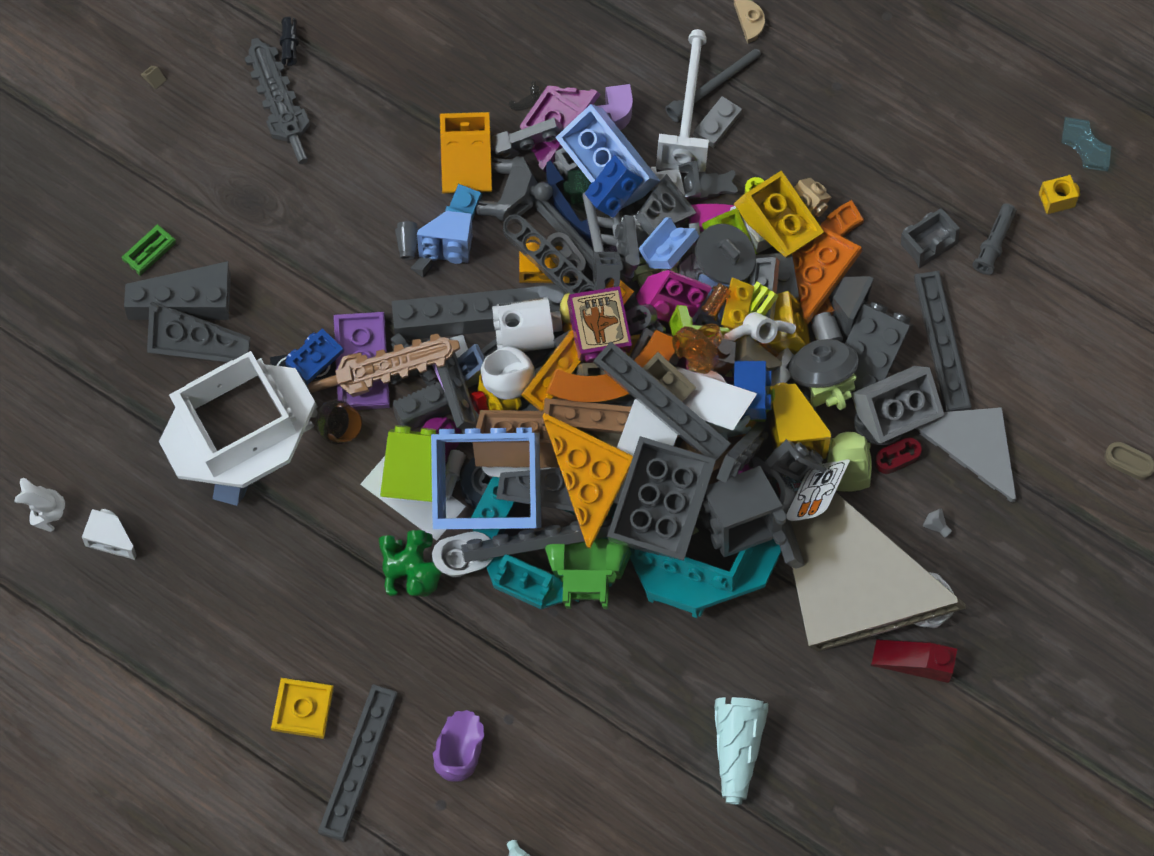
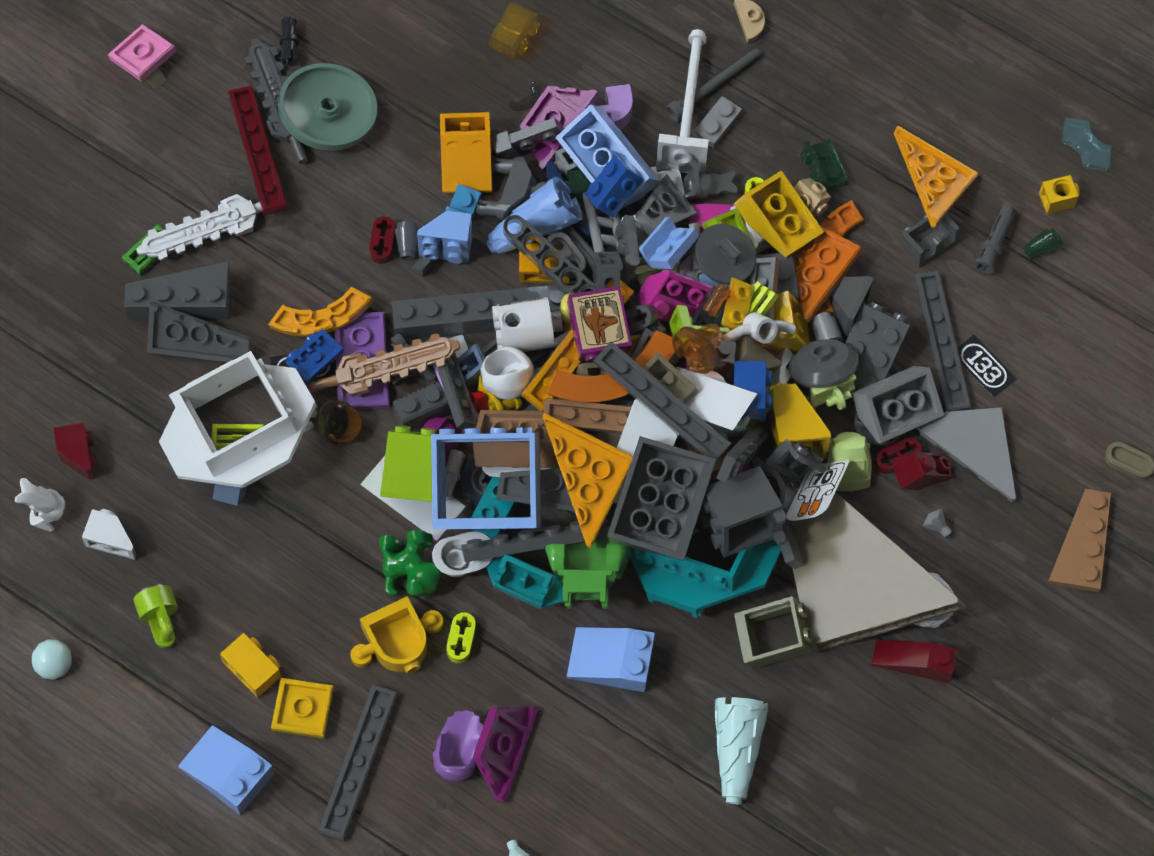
(51, 659): none -> light aqua hair
(73, 448): none -> dark red slope
(142, 52): none -> bright pink plate
(155, 607): none -> lime piece
(227, 769): none -> light blue slope
(230, 428): none -> neon yellow tile
(233, 216): none -> white bar
(251, 664): none -> yellow brick
(257, 150): none -> dark red tile
(327, 106): none -> sand green dish
(332, 318): none -> light orange tile
(377, 239): none -> dark red beam
(396, 637): none -> yellow piece
(455, 636): none -> neon yellow beam
(503, 746): none -> magenta wing
(513, 31): none -> clear yellow brick
(546, 211): none -> light blue cone
(611, 657): none -> light blue slope
(748, 639): none -> olive window
(824, 164): none -> clear green bracket
(922, 470): none -> dark red slope
(935, 174): none -> light orange tile
(984, 366): none -> black sticker
(1044, 243): none -> clear green cone
(1083, 549): none -> medium nougat wing

